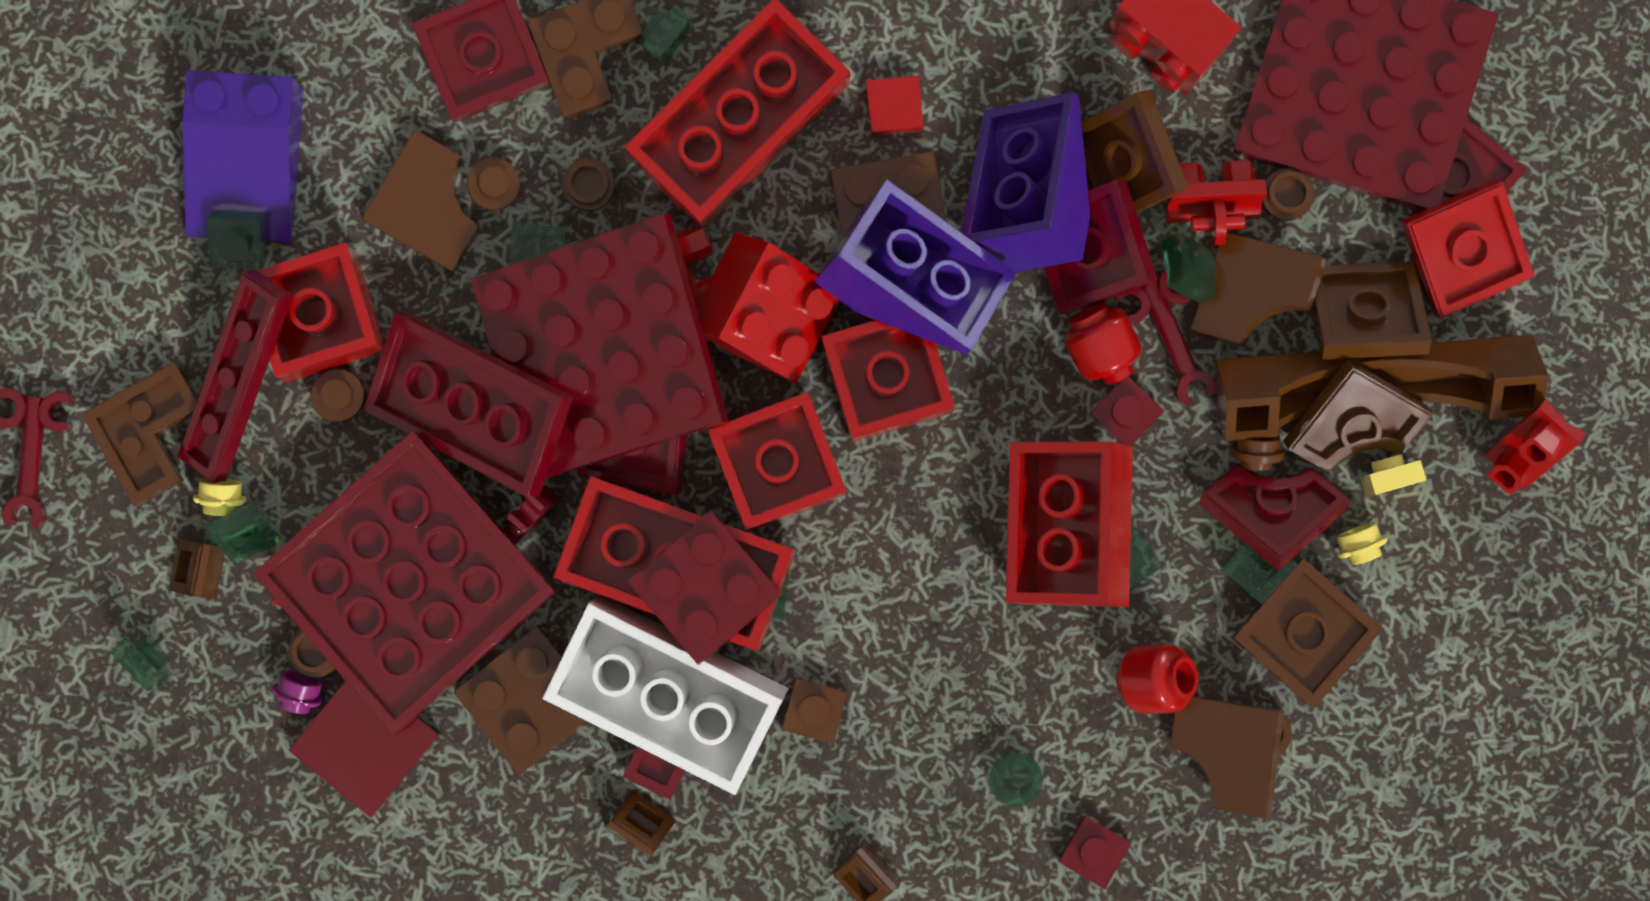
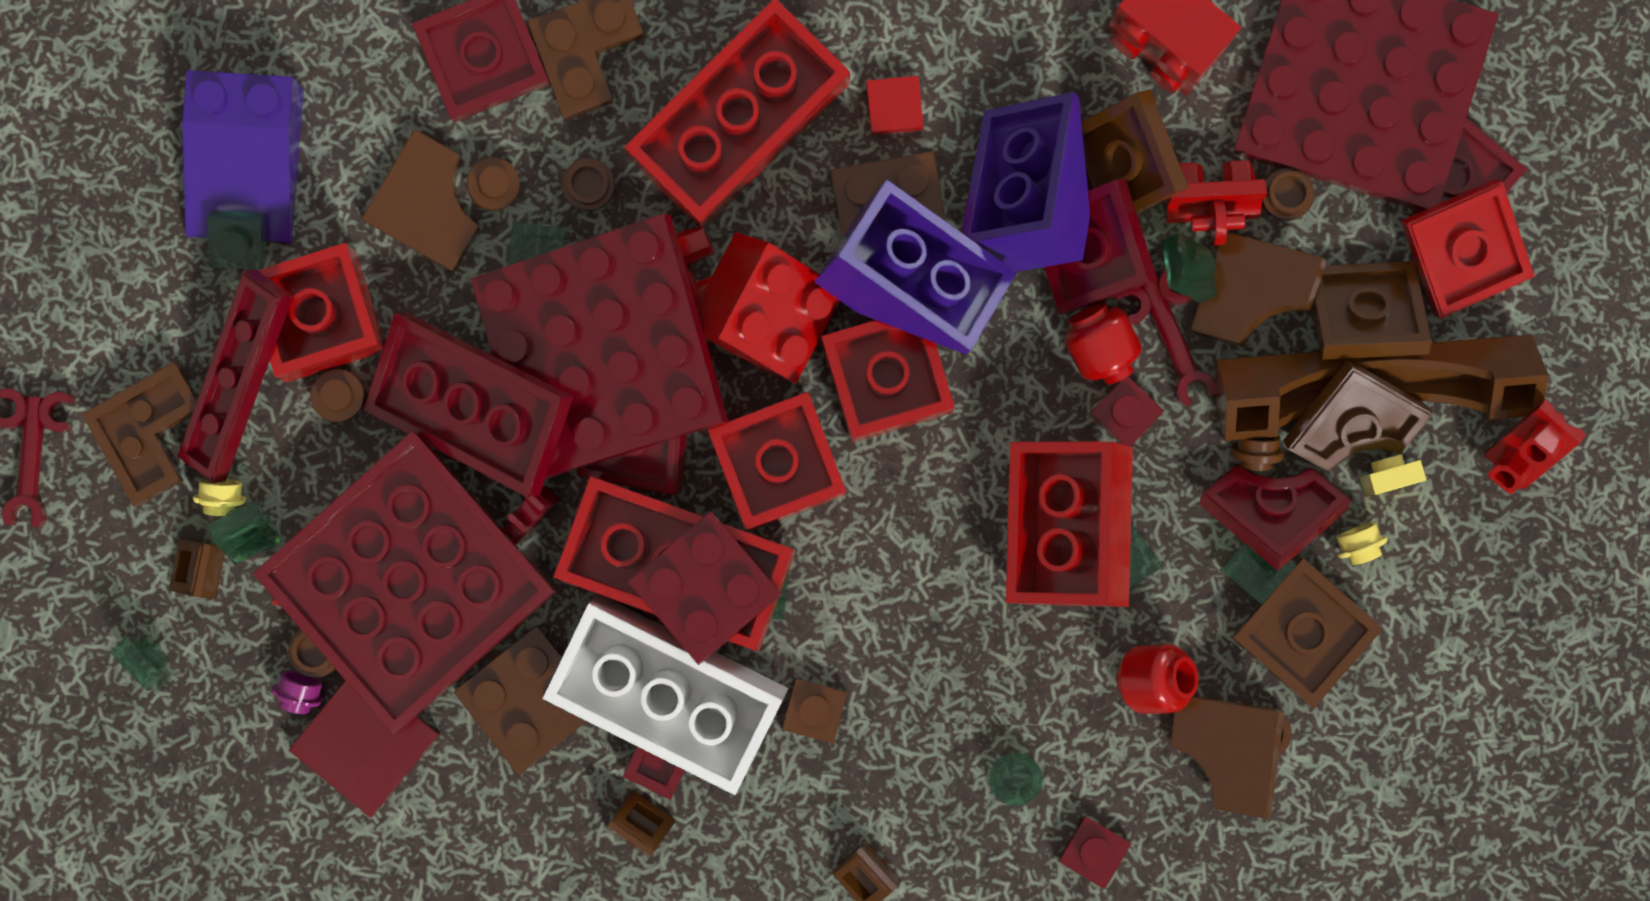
(666, 34): clear green plate -> none

